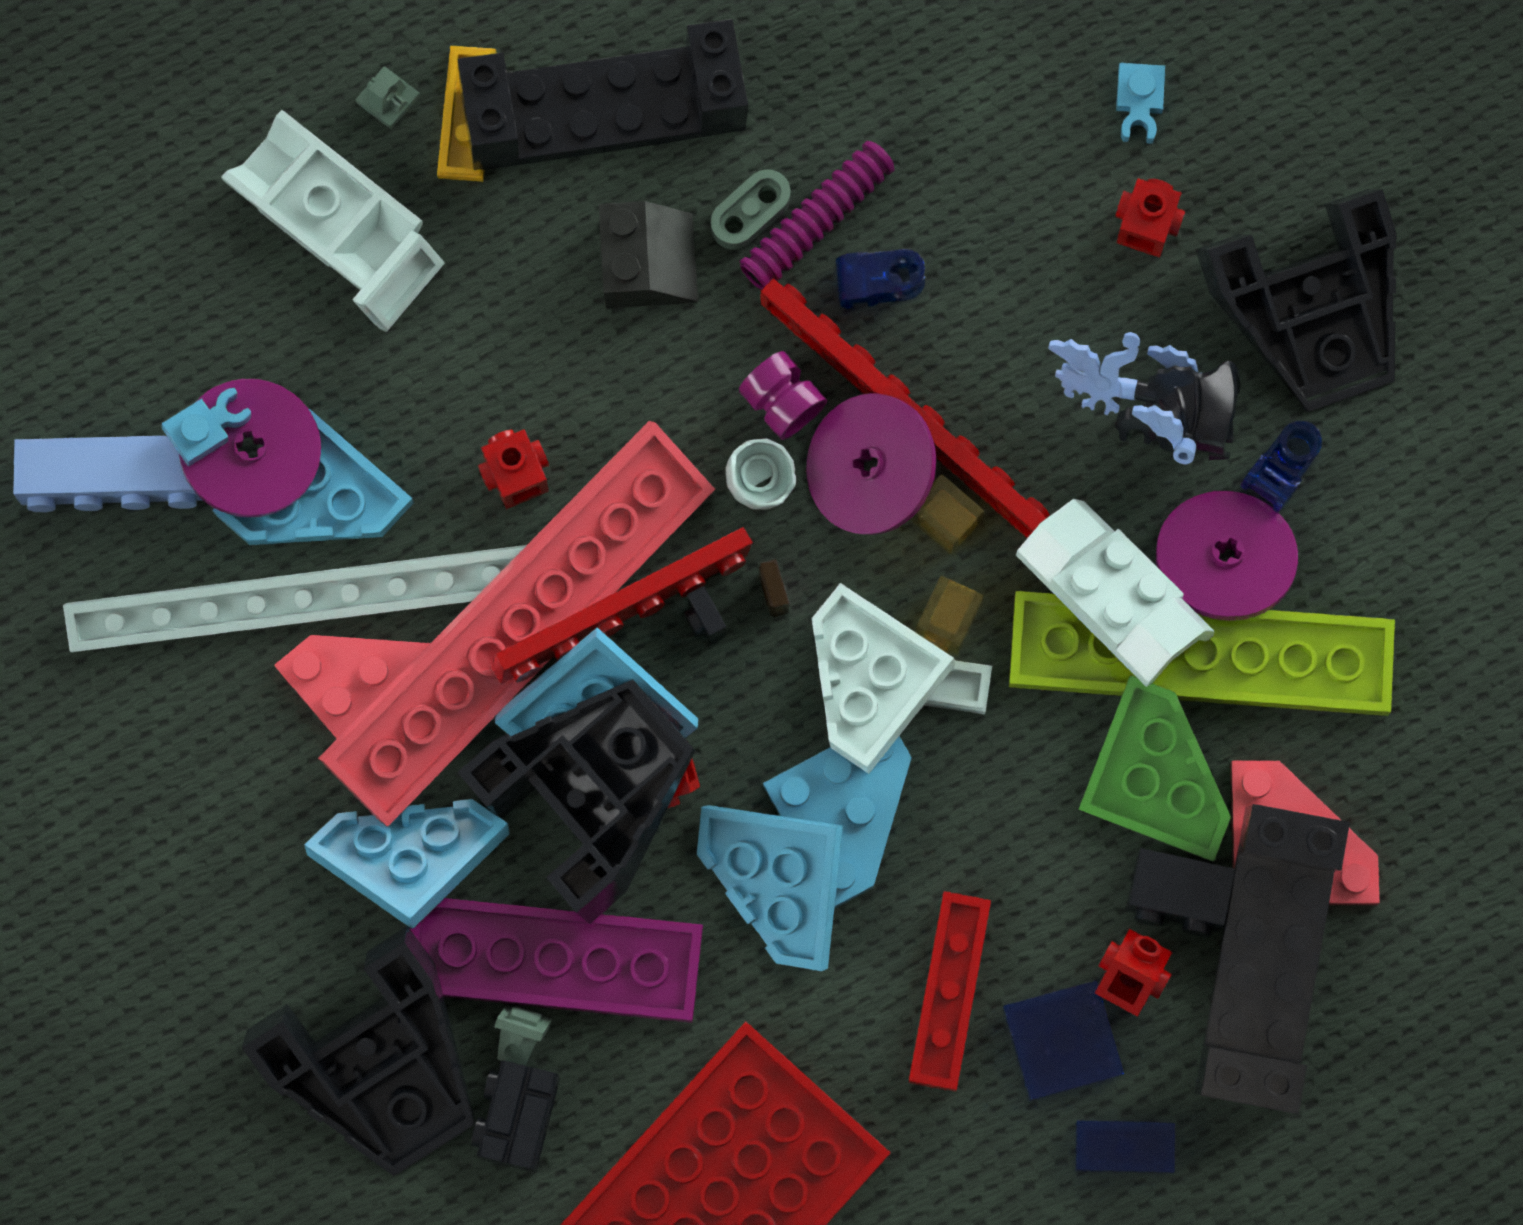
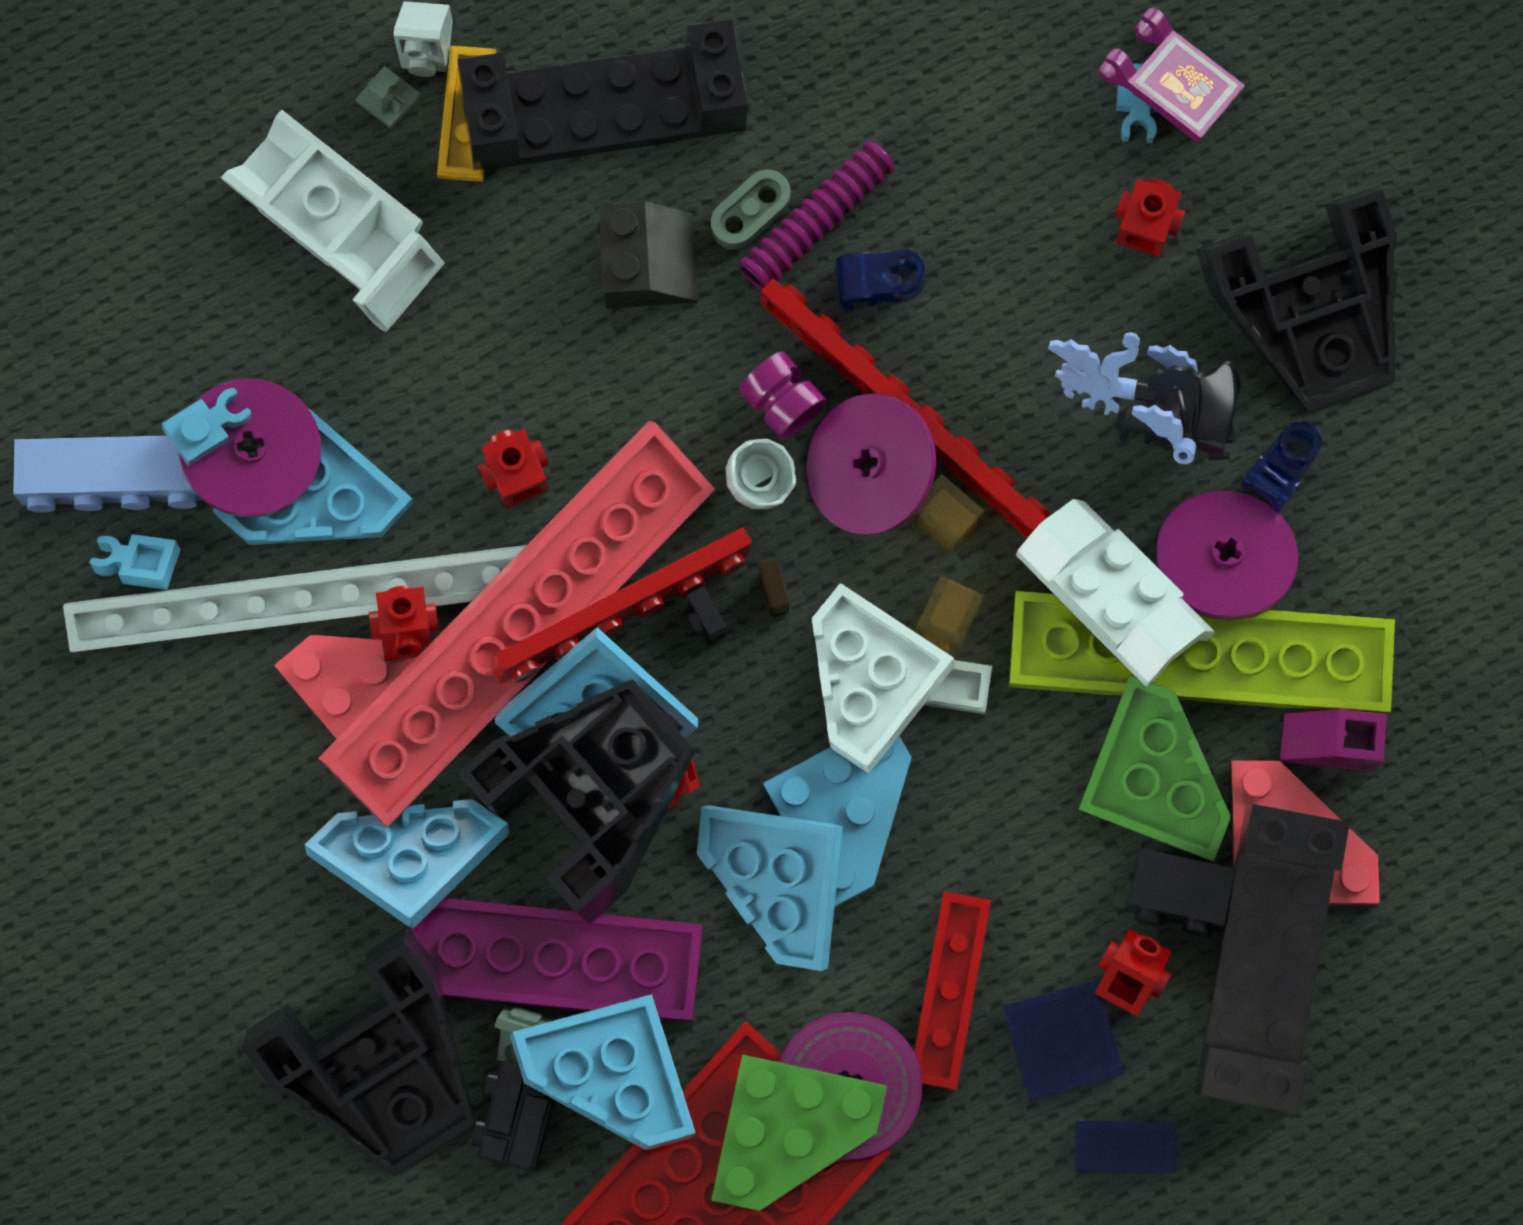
(142, 563): none -> medium azure plate
(403, 622): none -> red brick
(423, 37): none -> light aqua slope
(610, 1070): none -> medium azure plate
(789, 1128): none -> bright green plate
(874, 1053): none -> magenta piece
(1175, 79): none -> flag
(1334, 739): none -> magenta slope

